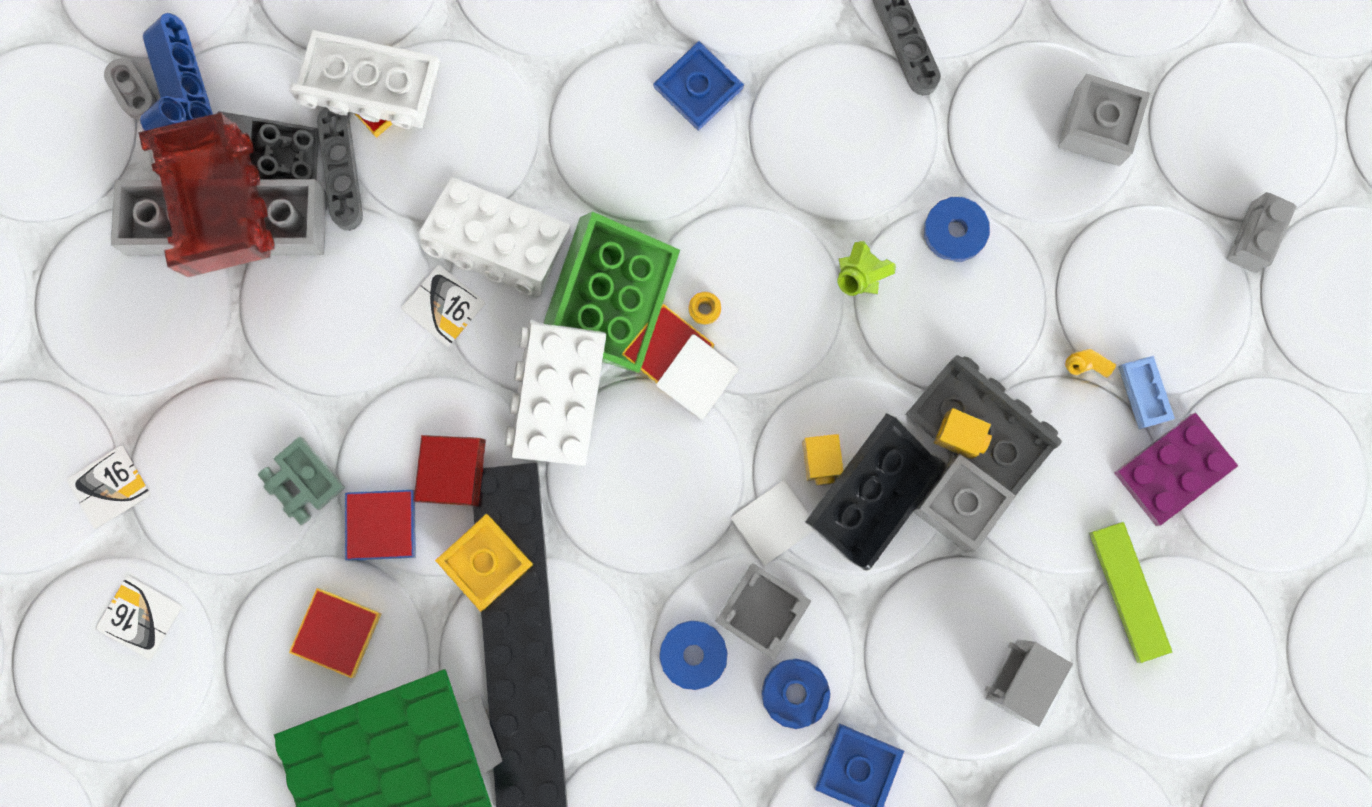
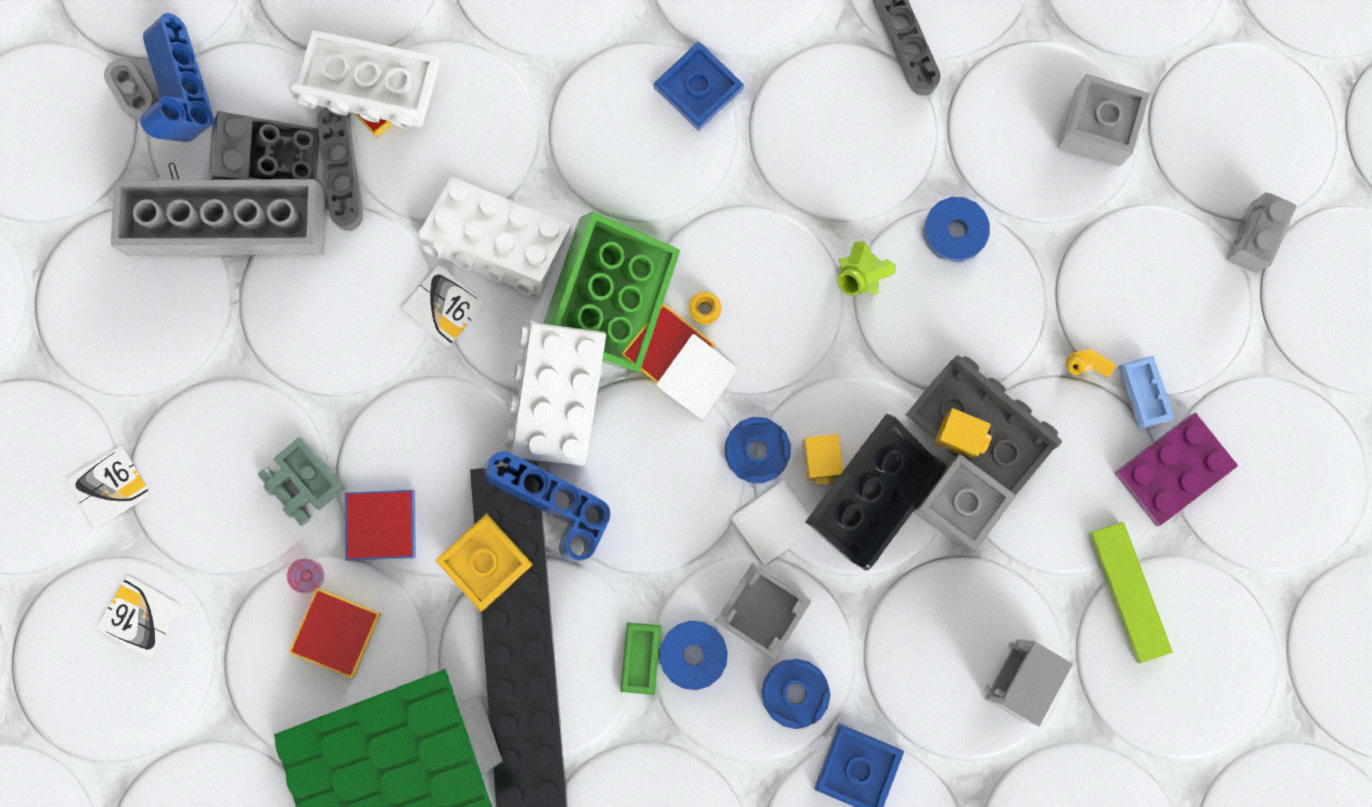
(209, 194): clear red windscreen -> none
(305, 575): none -> clear pink tile
(449, 470): red tile -> none
(545, 501): none -> blue beam
(640, 658): none -> bright green tile
(771, 436): none -> blue tile

